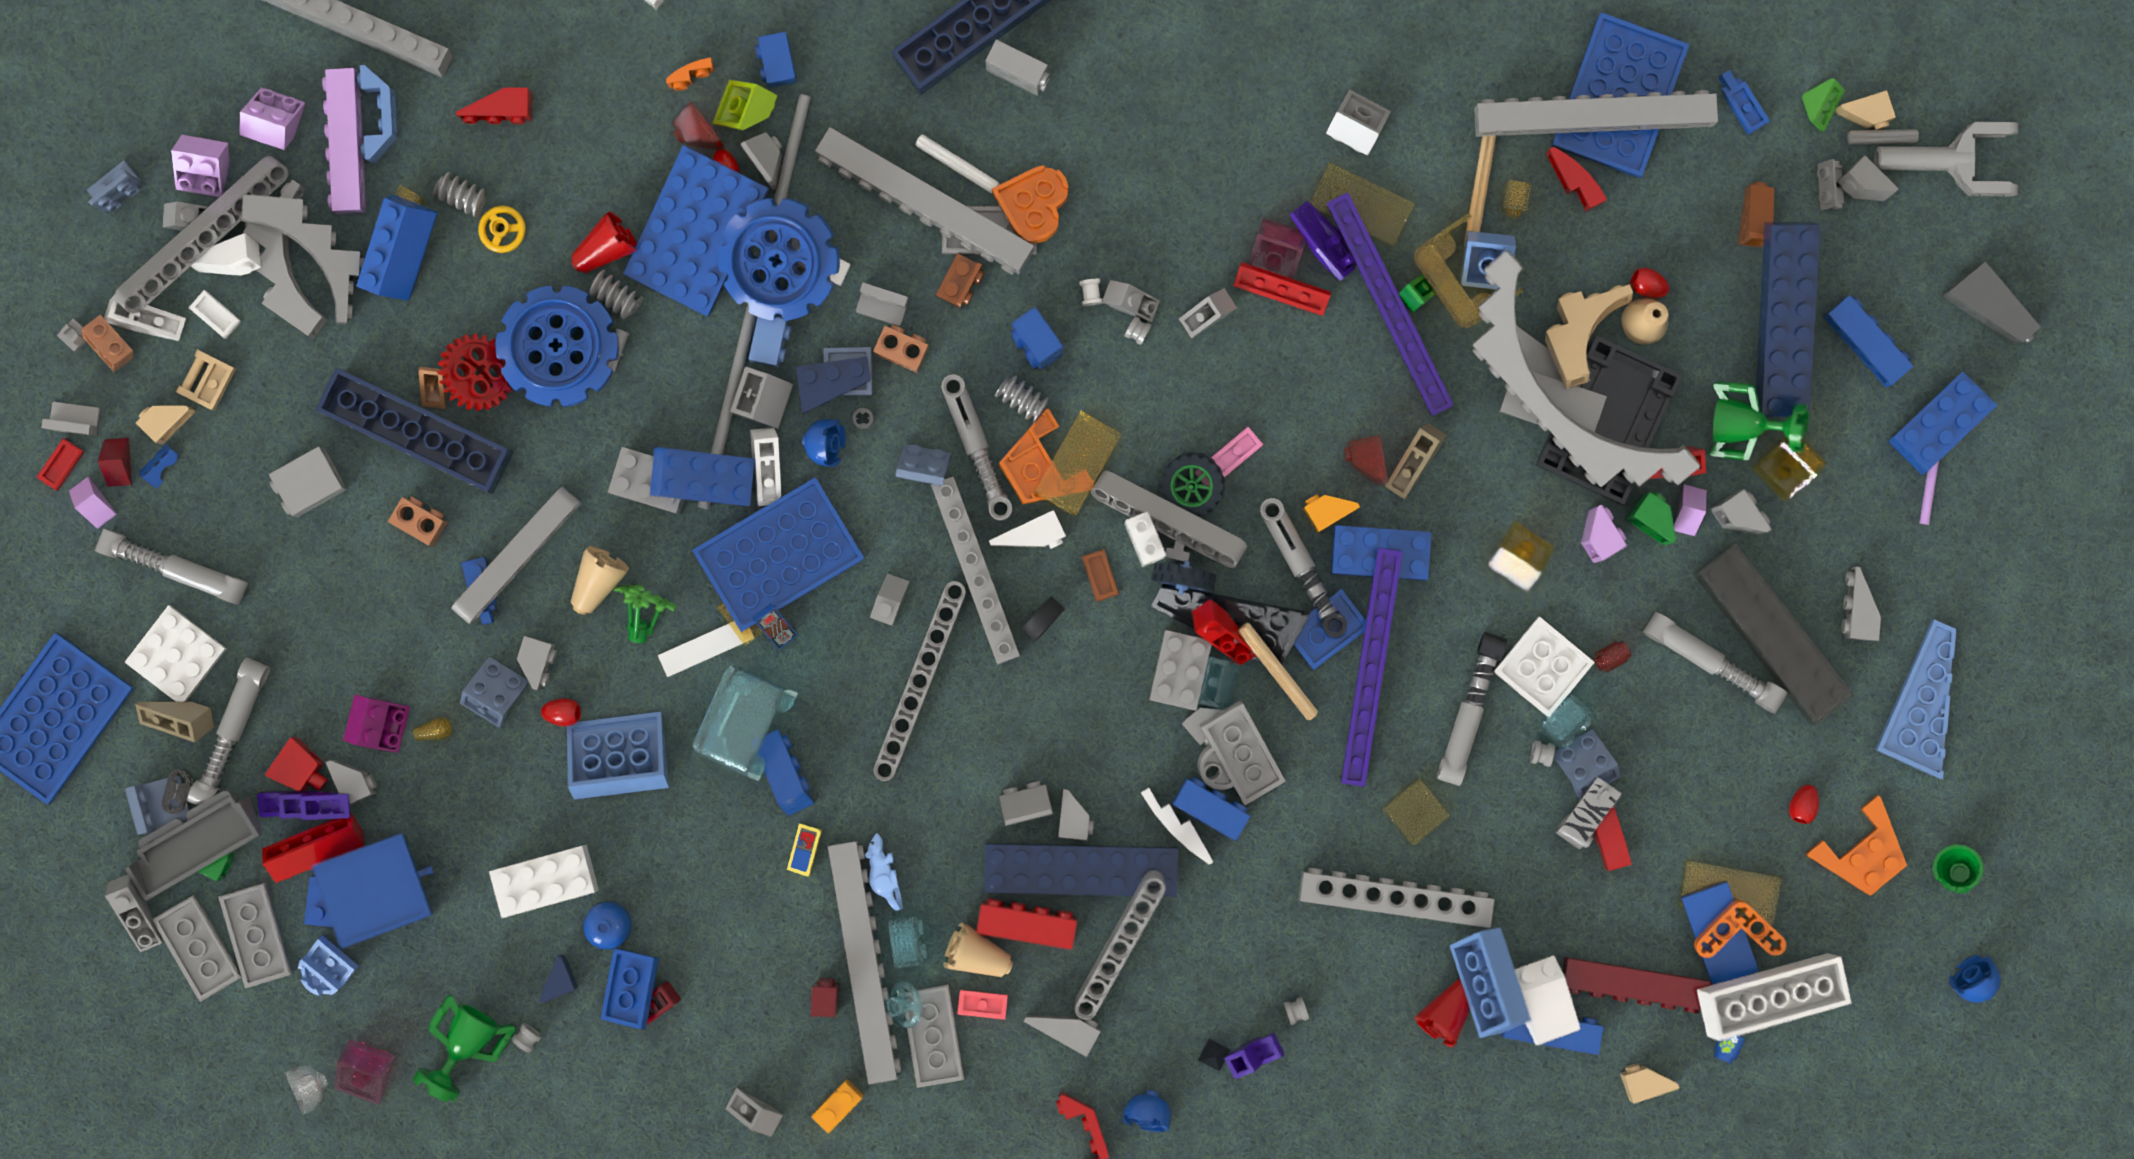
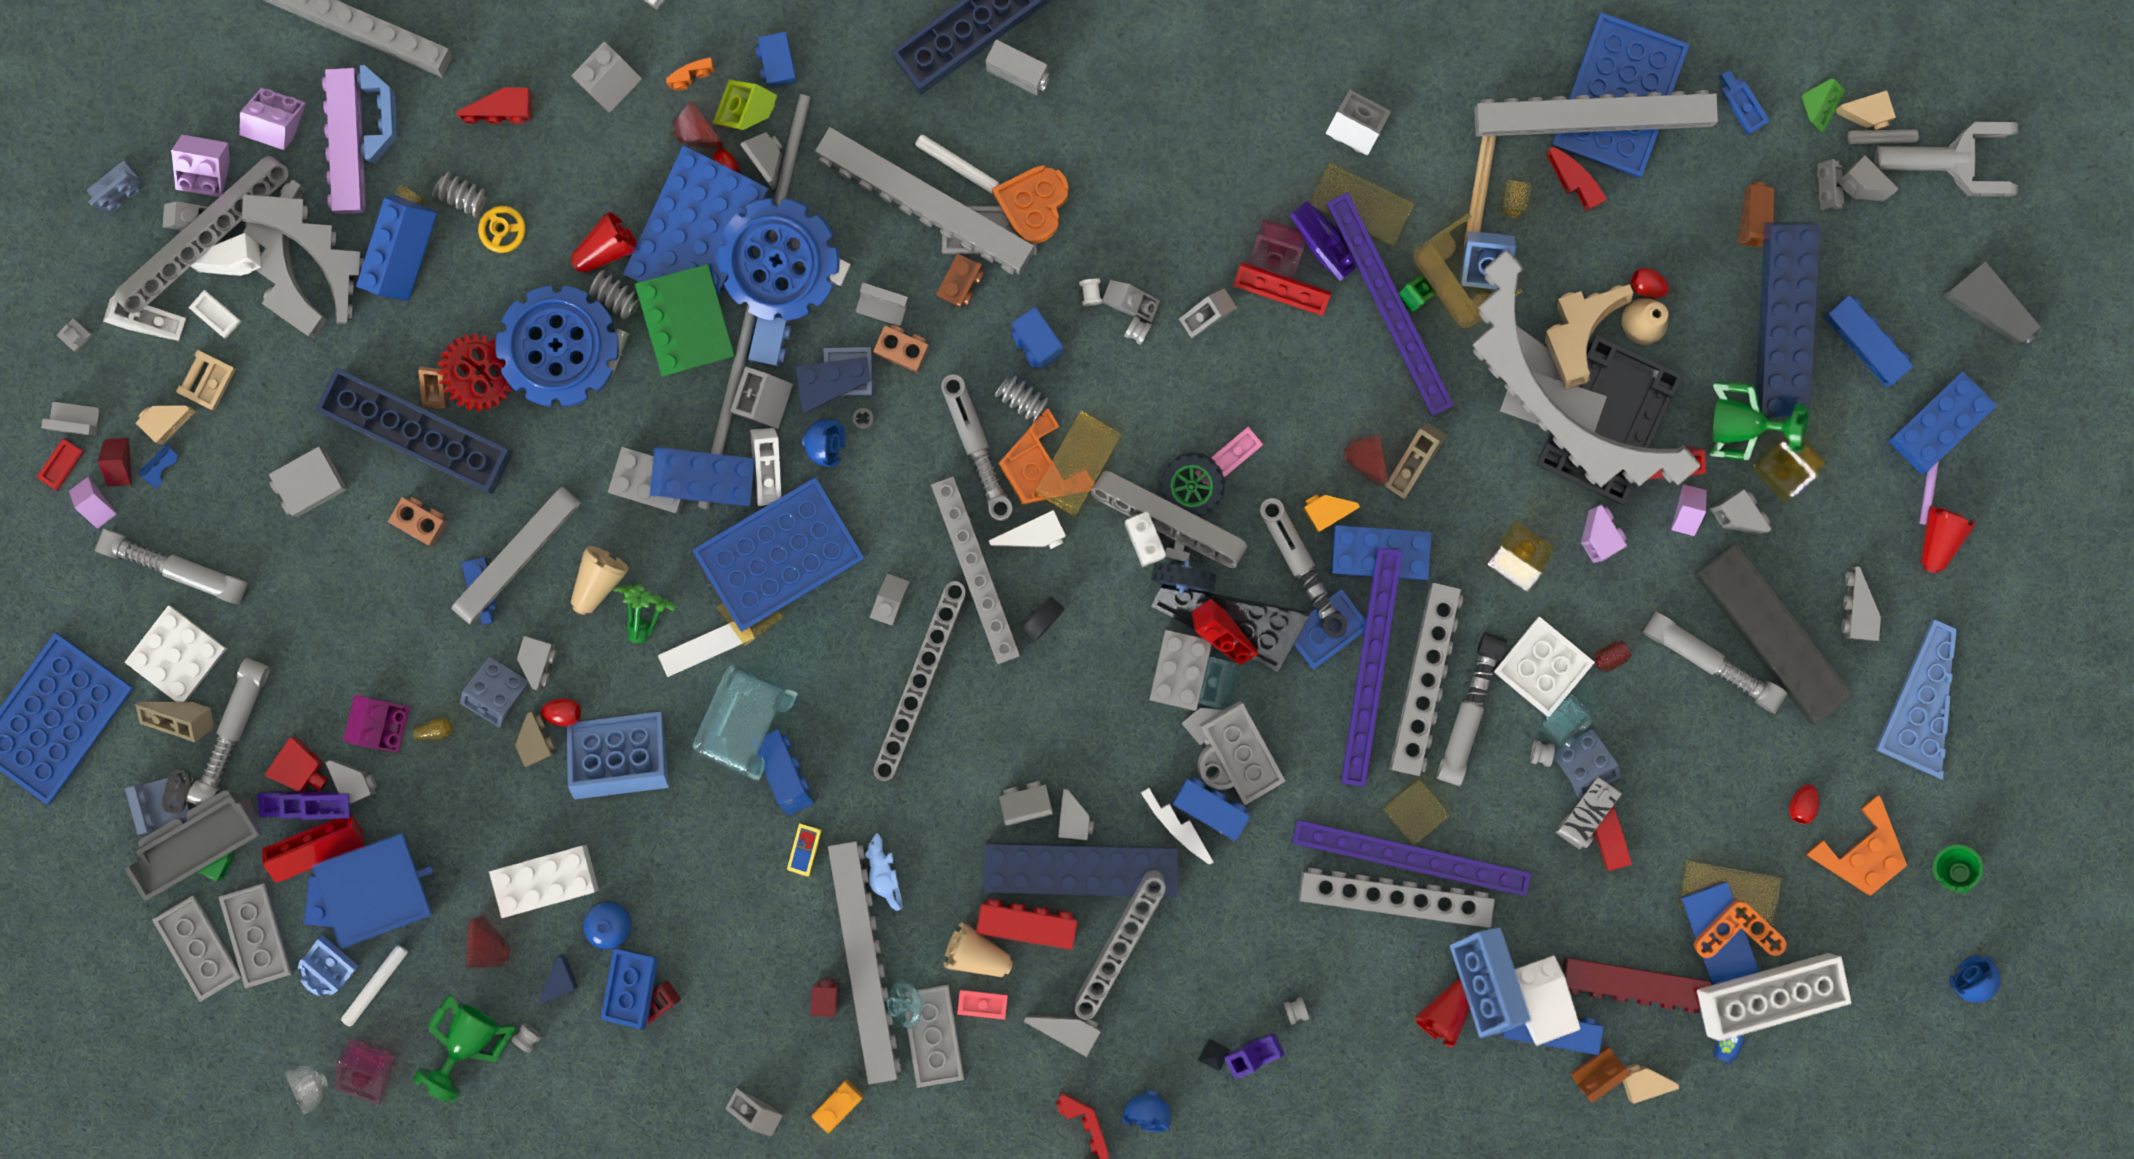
(107, 343): nougat brick -> none
(133, 912): light grey slope -> none
(374, 985): none -> white axle
(485, 945): none -> clear red slope
(533, 742): none -> dark tan slope
(606, 77): none -> light grey slope
(685, 319): none -> green slope
(775, 626): tile -> none
(906, 941): clear light blue brick -> none
(923, 464): sand blue plate -> none
(1100, 575): dark orange tile -> none
(1277, 671): tan axle -> none
(1411, 858): none -> dark purple plate
(1453, 600): none -> light grey brick
(1599, 1074): none -> dark orange bracket
(1653, 518): green slope -> none
(1943, 537): none -> red cone

